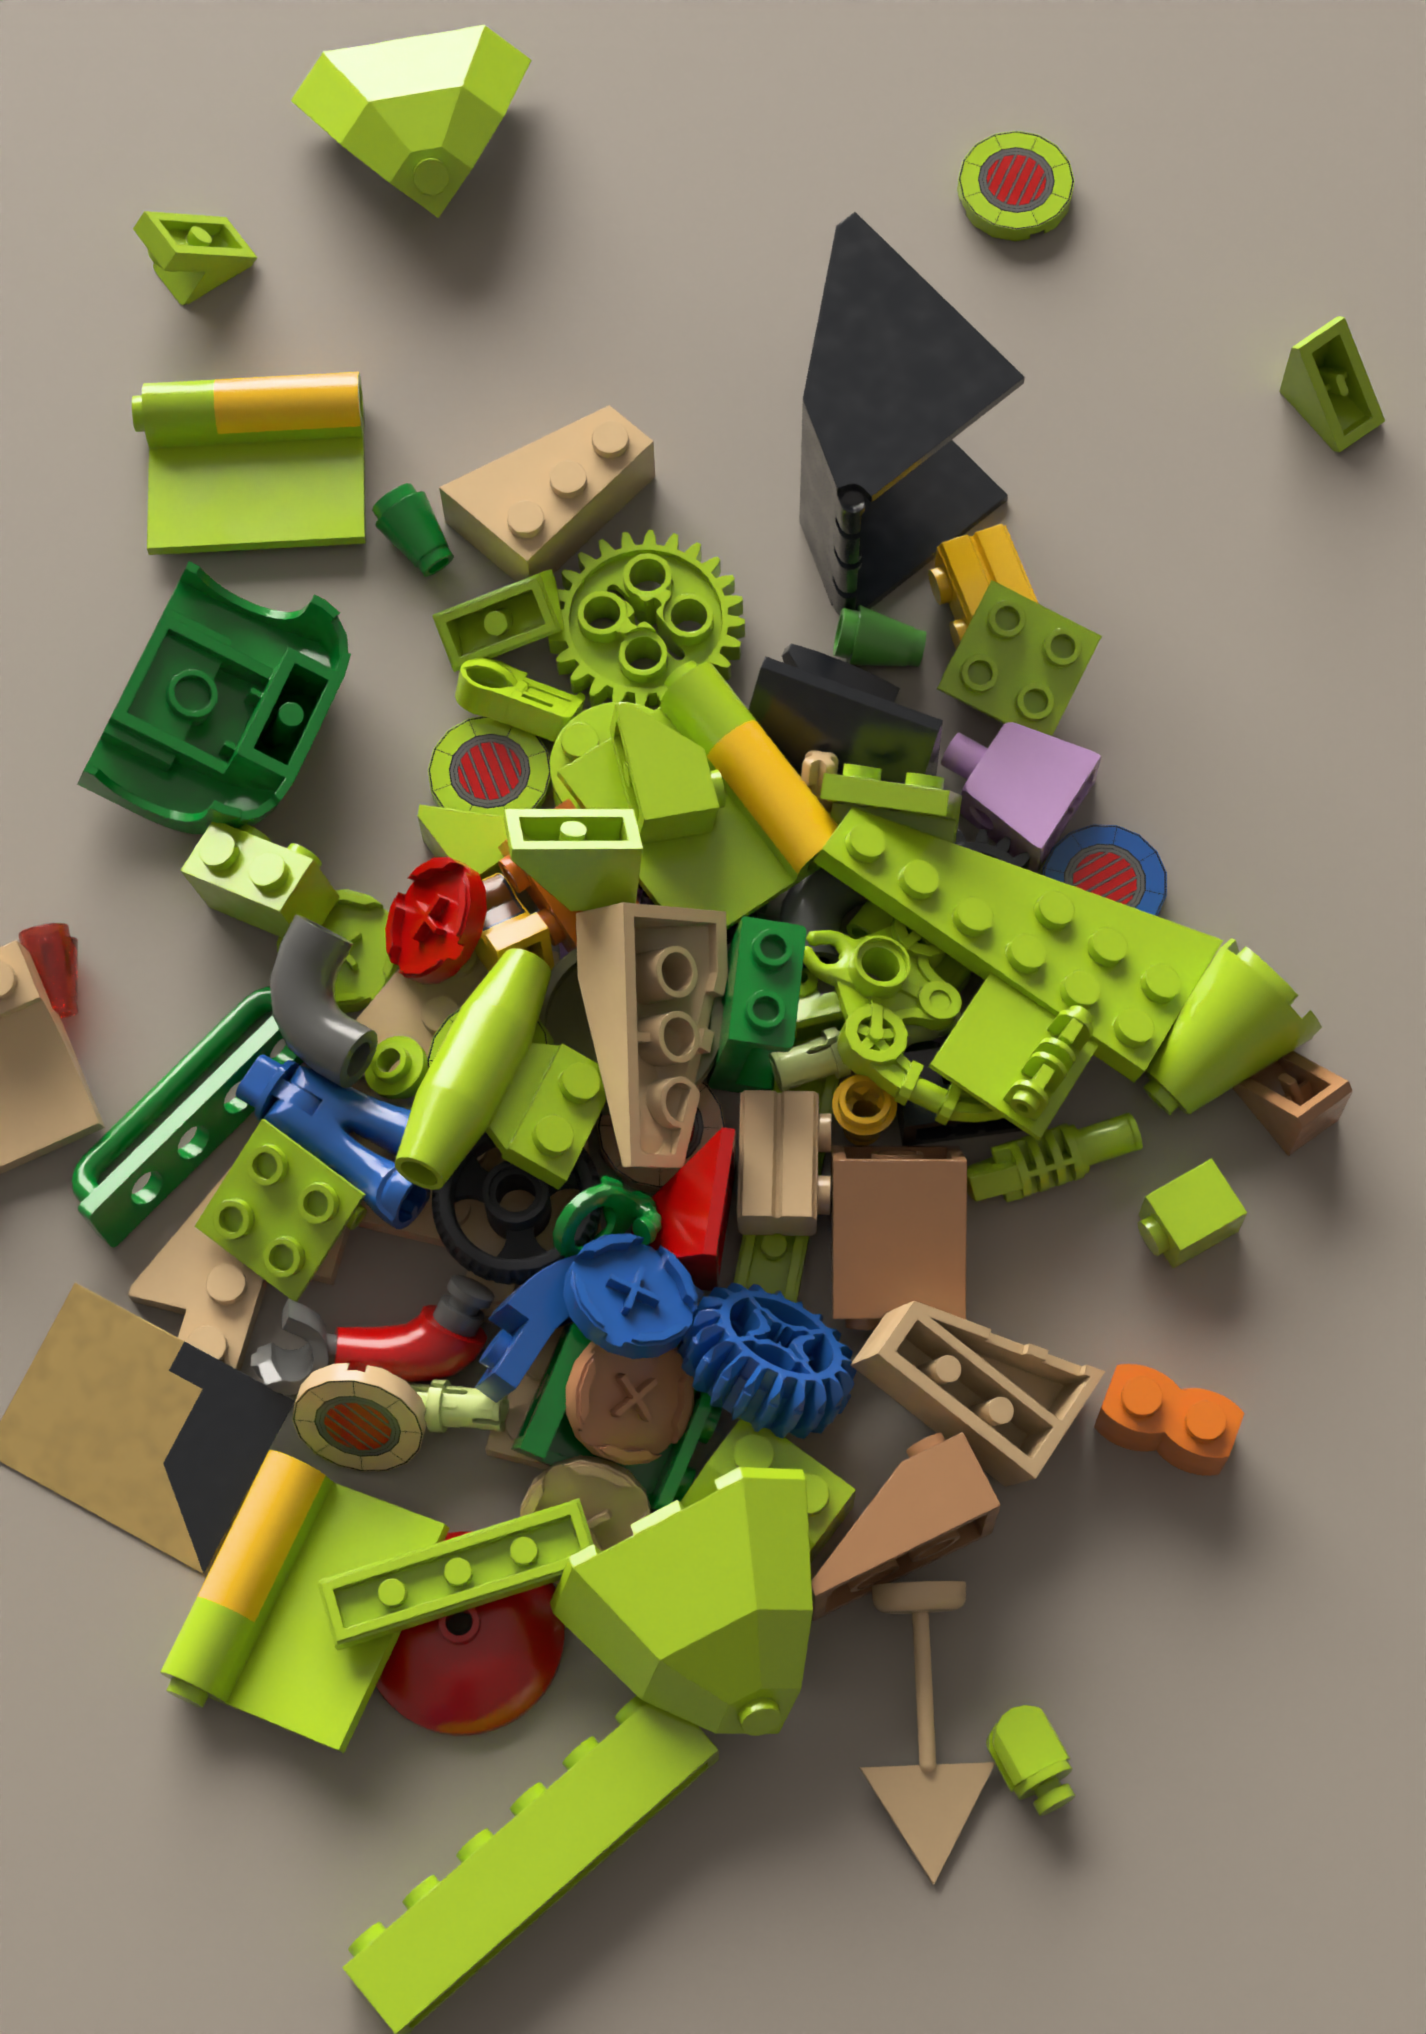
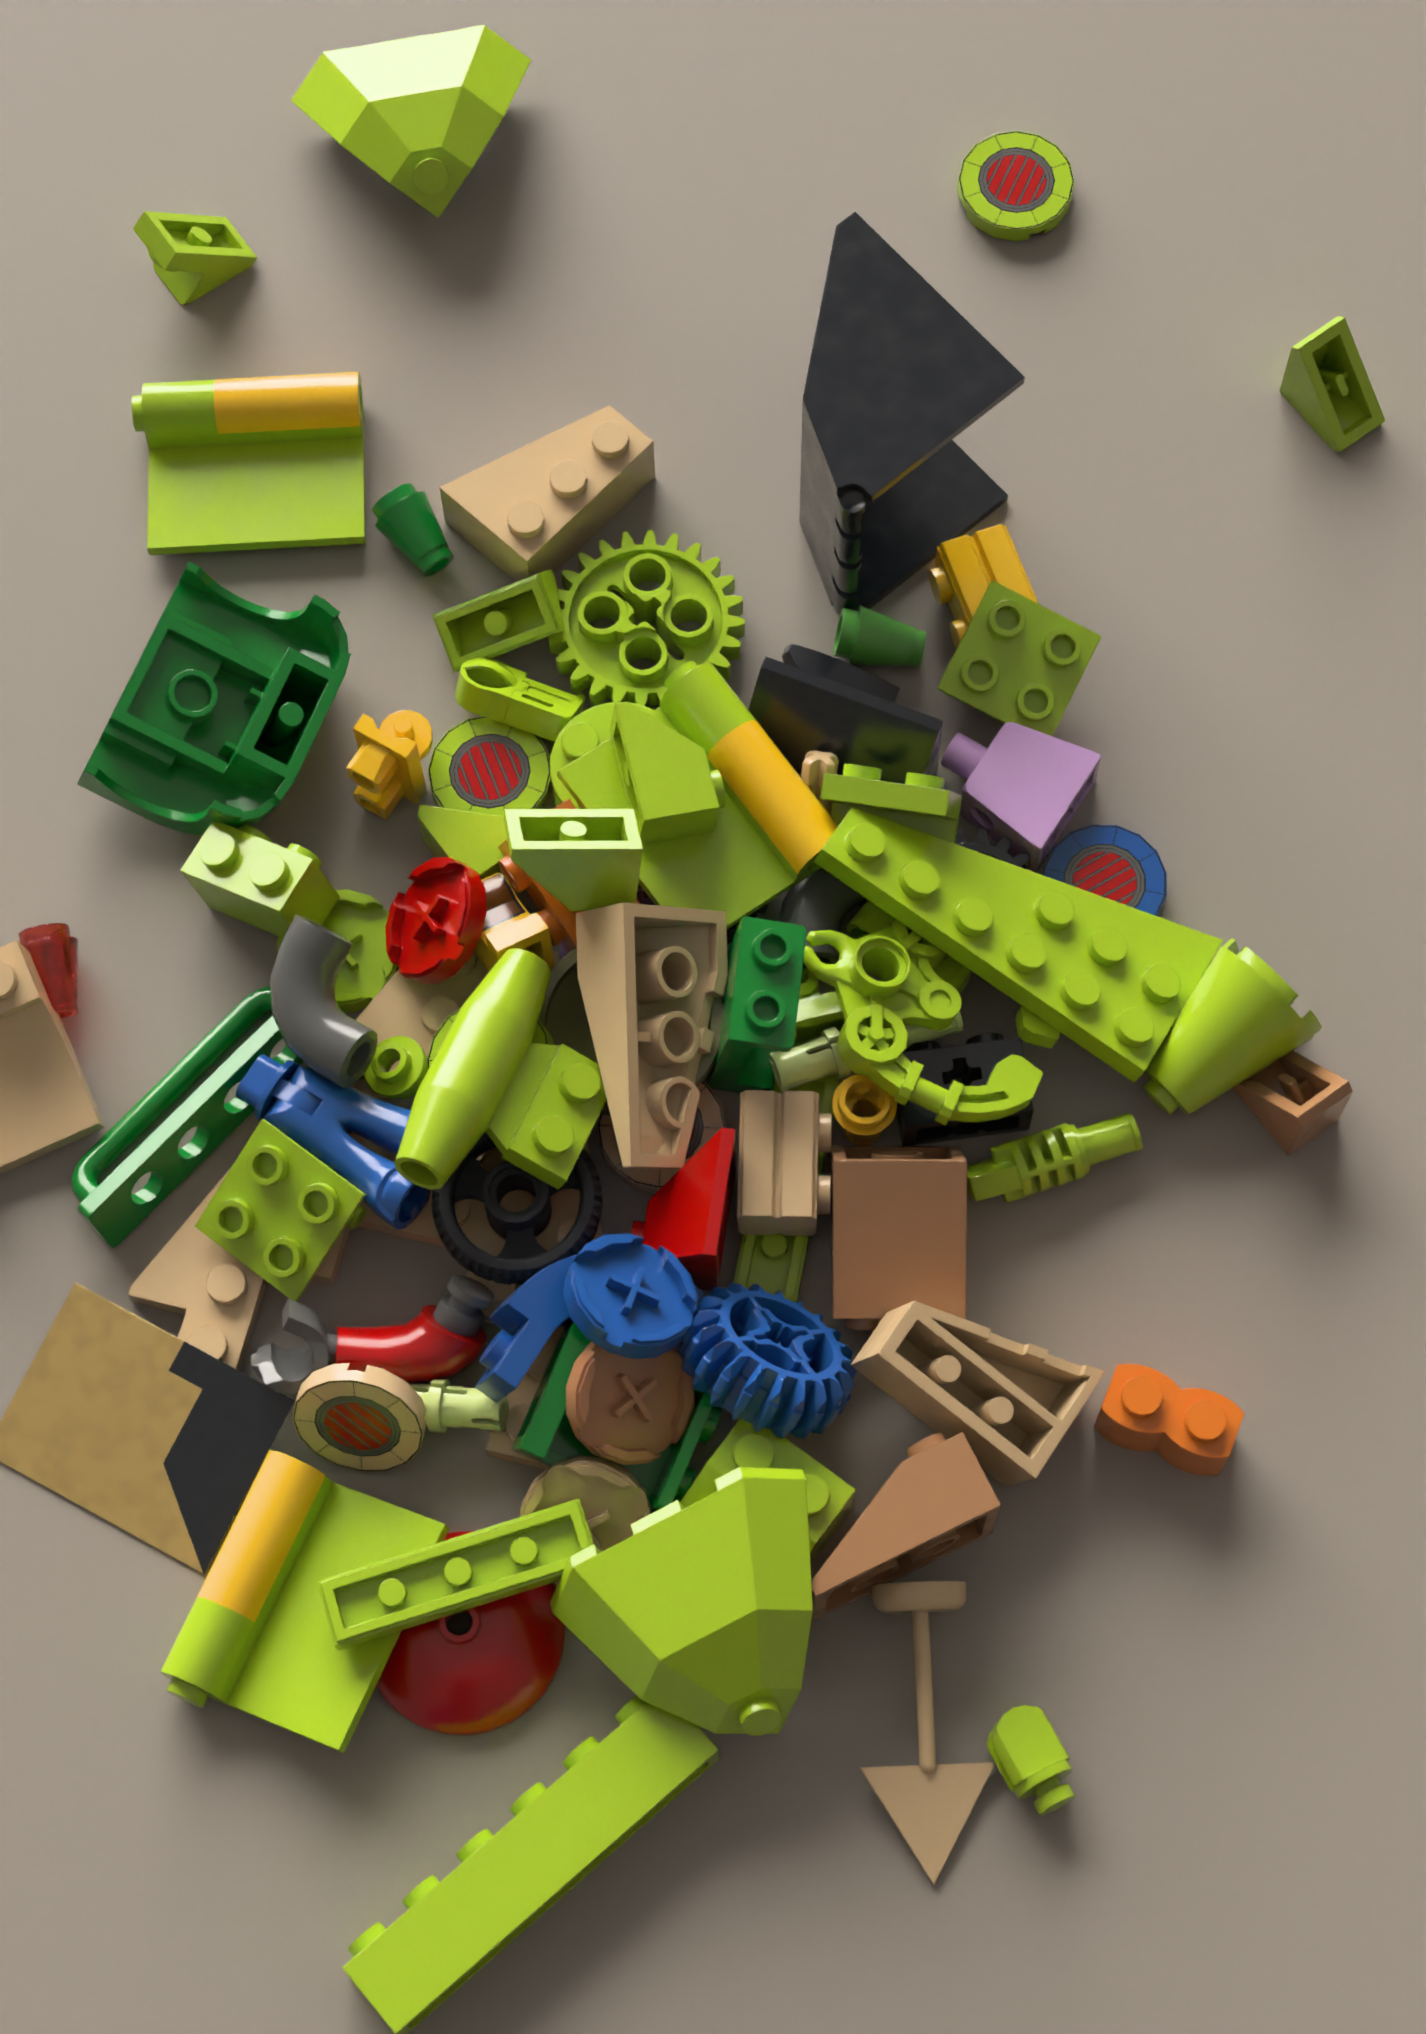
(390, 760): none -> yellow hips
(620, 1211): green piece -> none
(1016, 1054): lime hinge -> none
(1190, 1214): lime brick -> none

